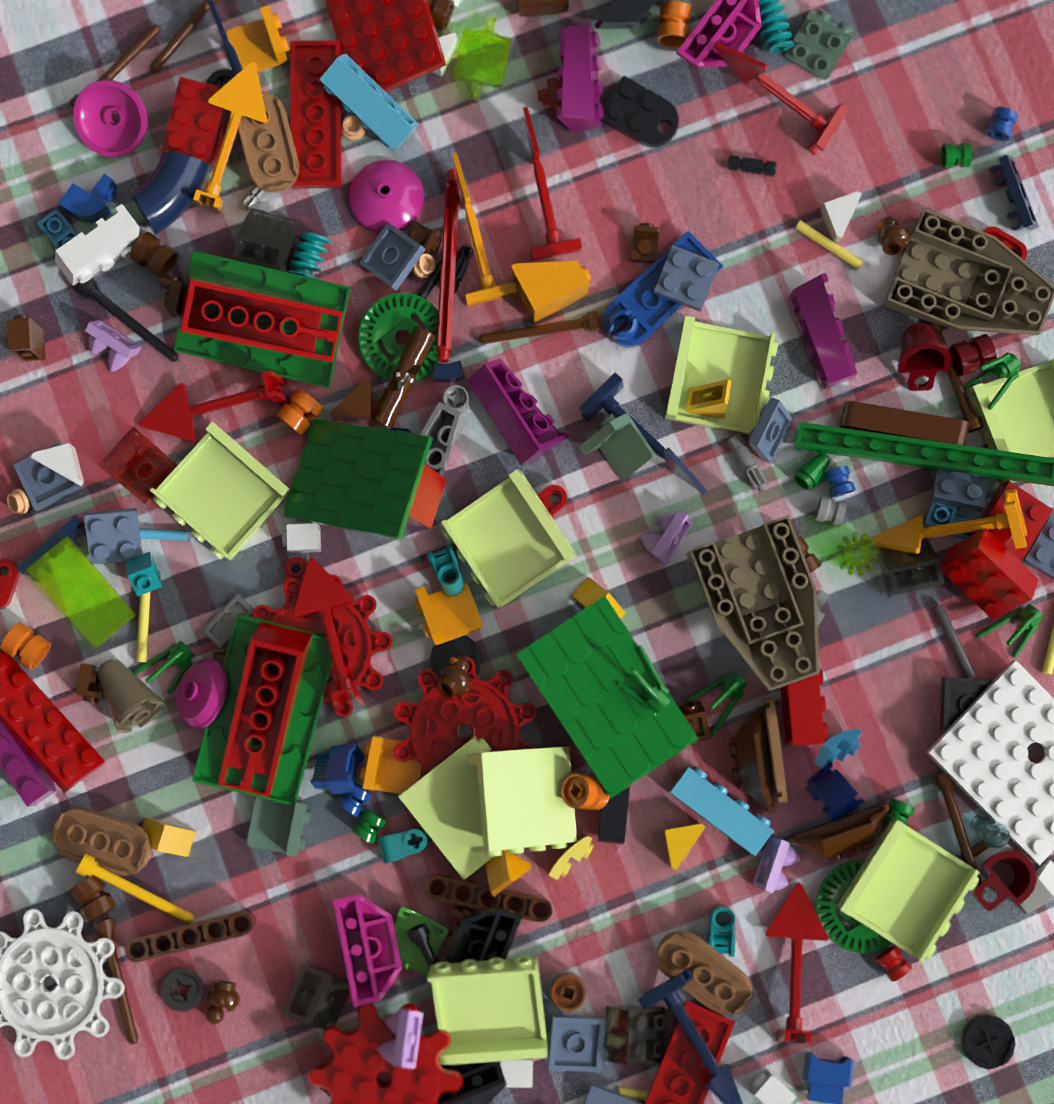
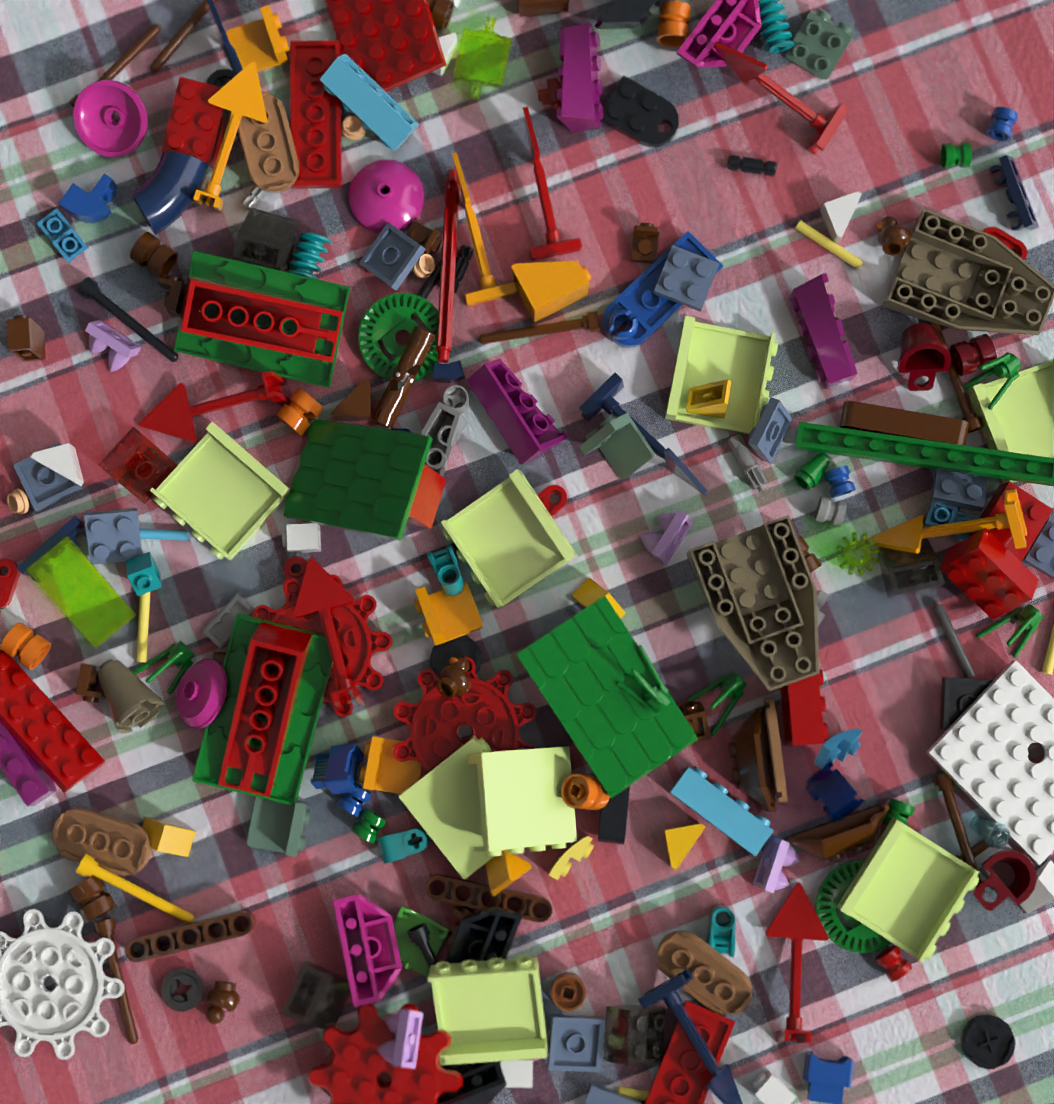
(99, 248): white wedge -> none

